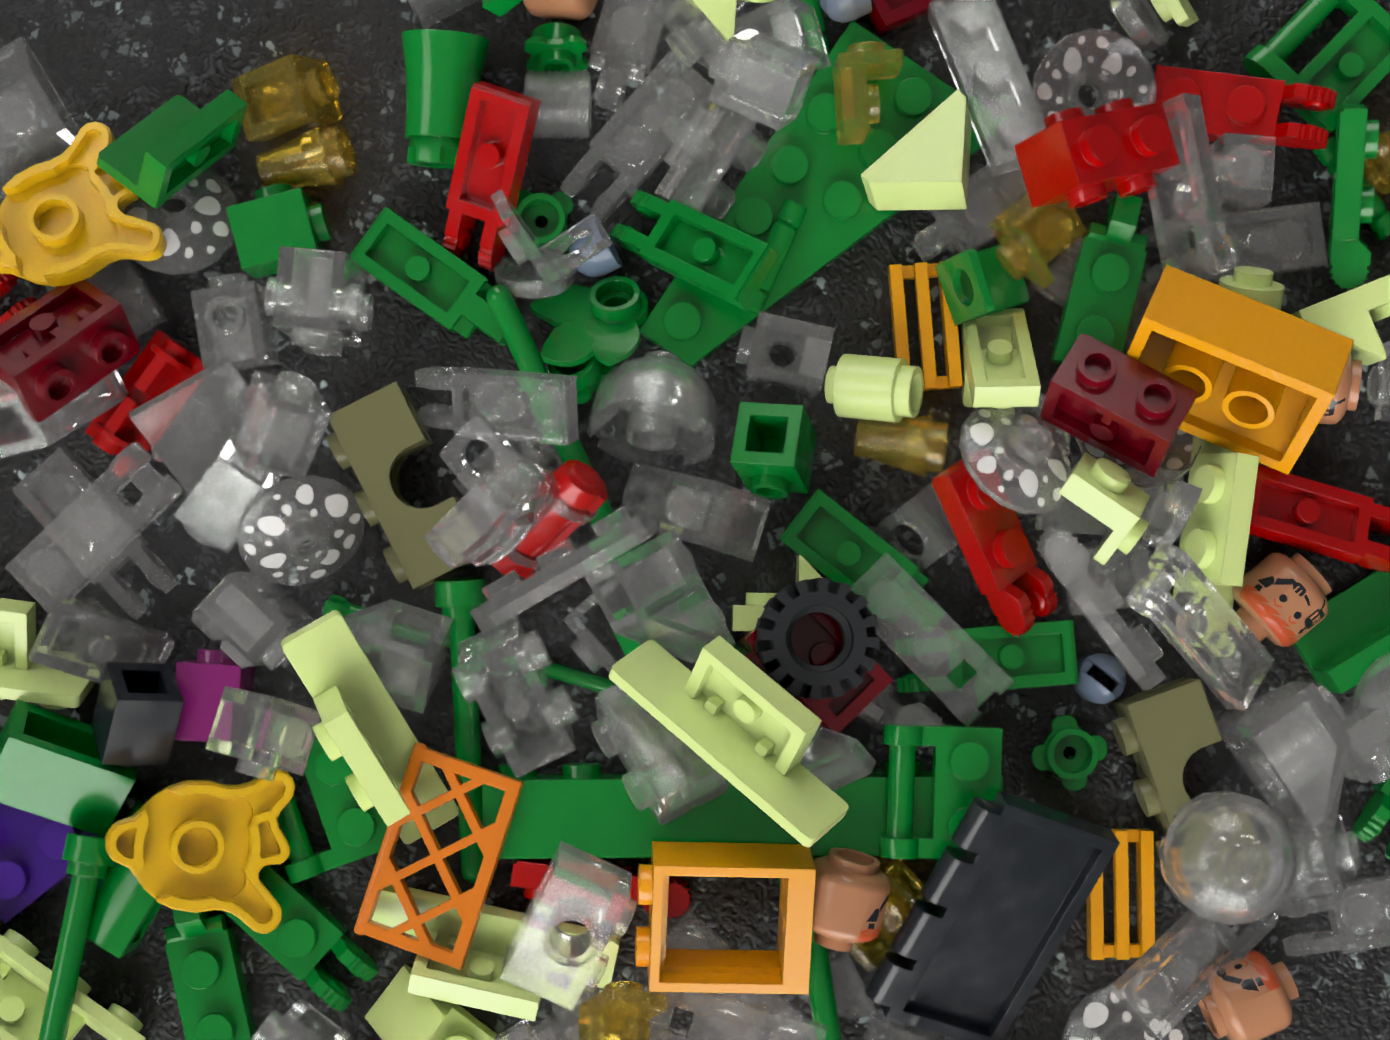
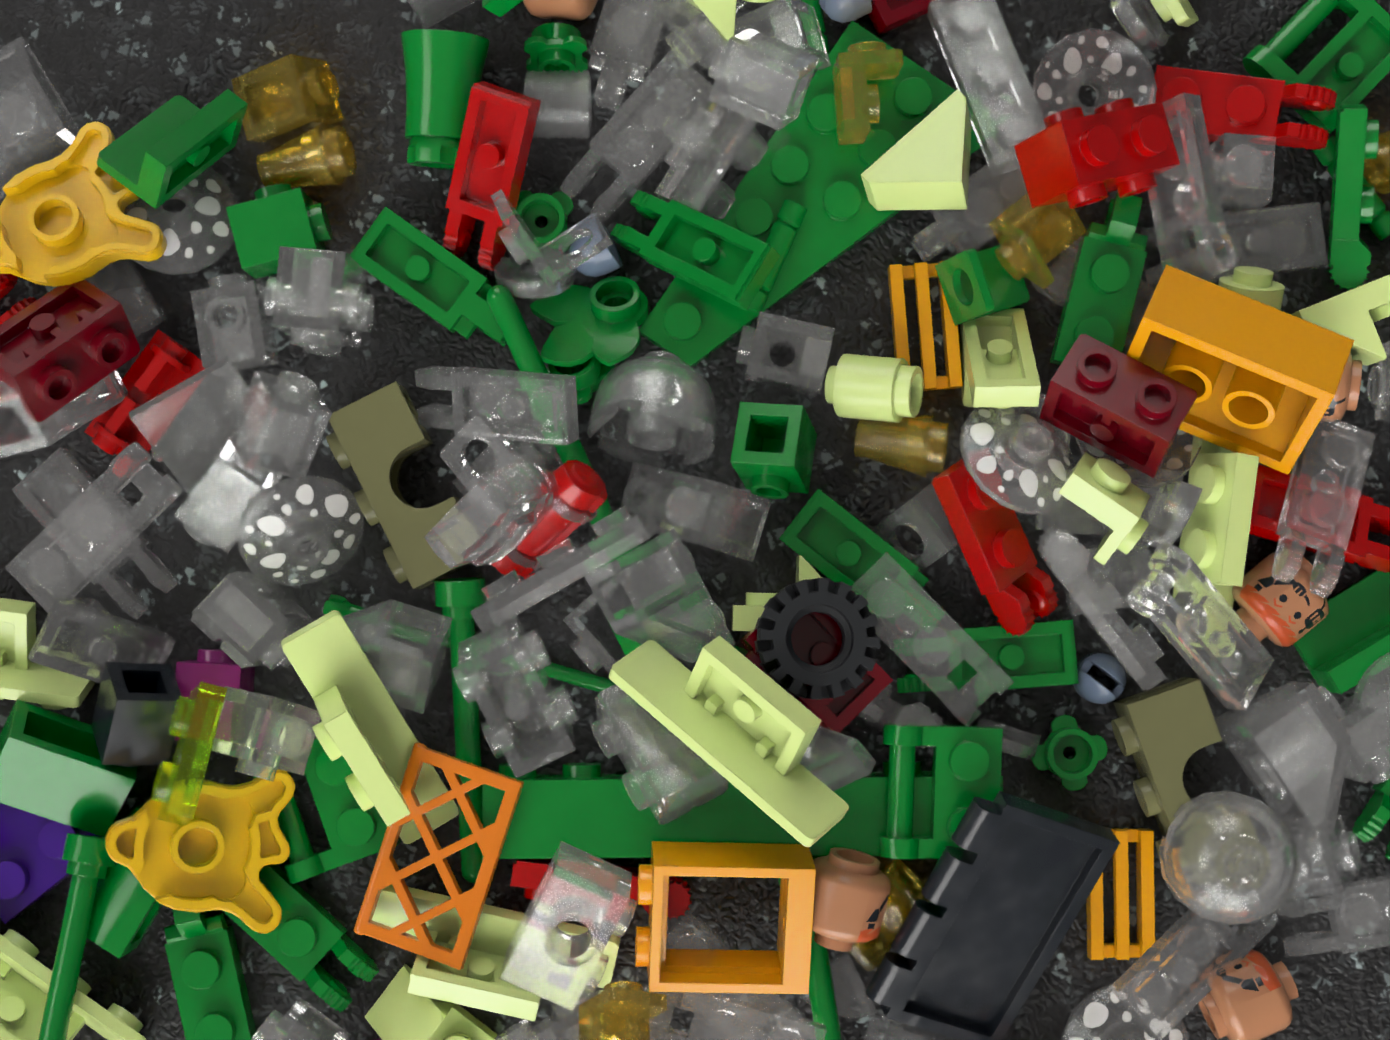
(181, 781): none -> clear neon green plate
(1014, 740): none -> clear tile
(1322, 503): none -> clear hinge

